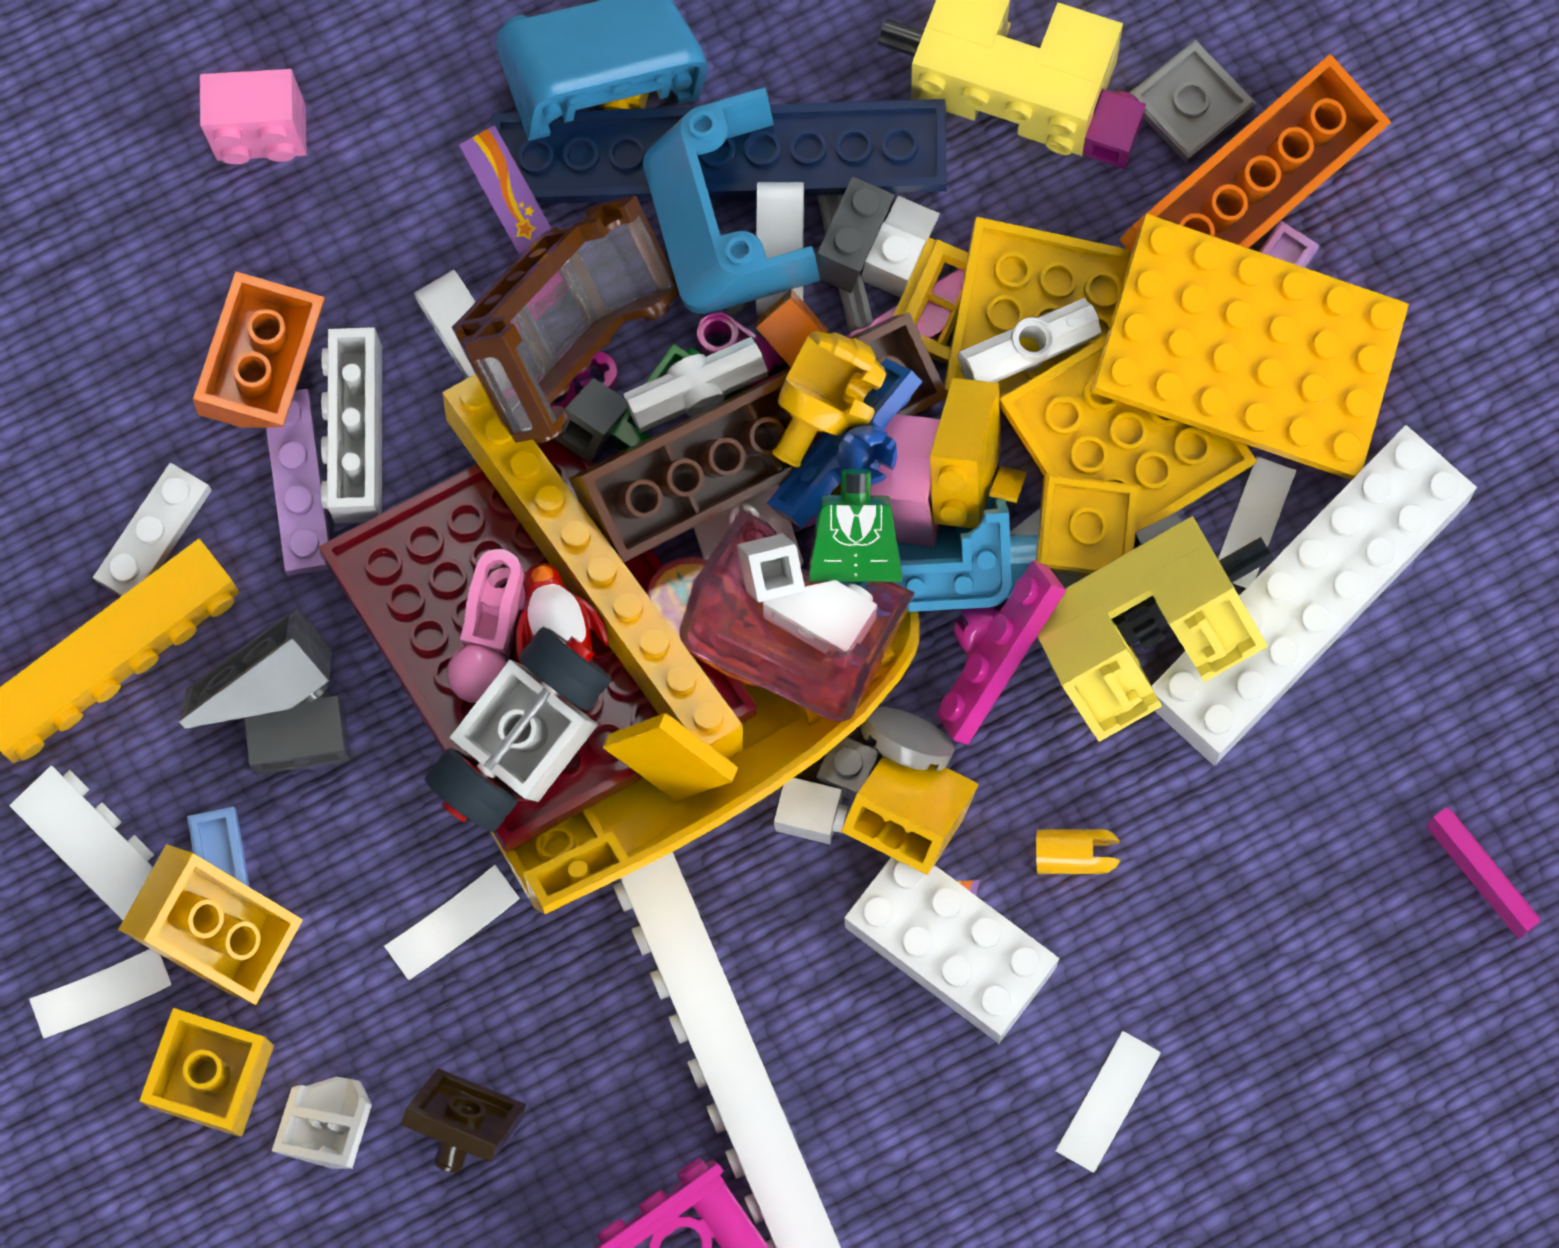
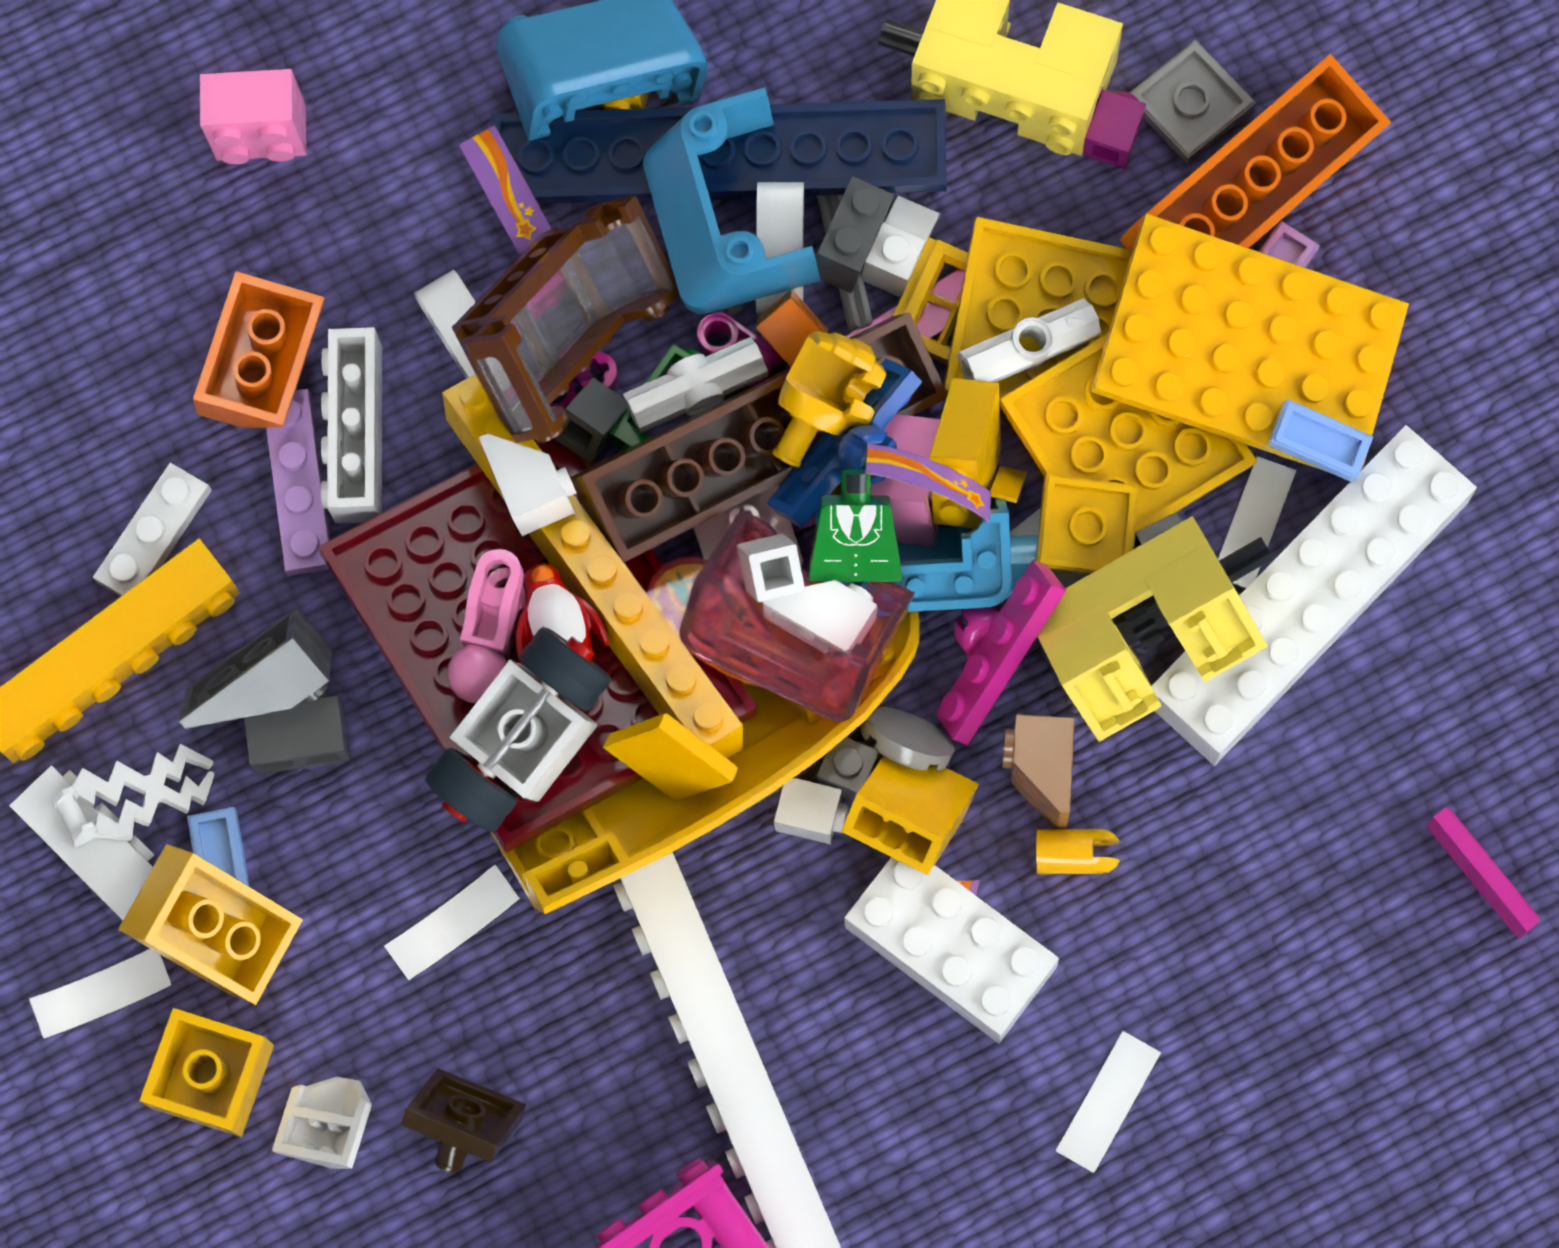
(151, 786): none -> white piece
(529, 483): none -> white slope
(928, 475): none -> medium lavender sticker
(1041, 764): none -> medium nougat slope
(1319, 440): none -> light blue tile

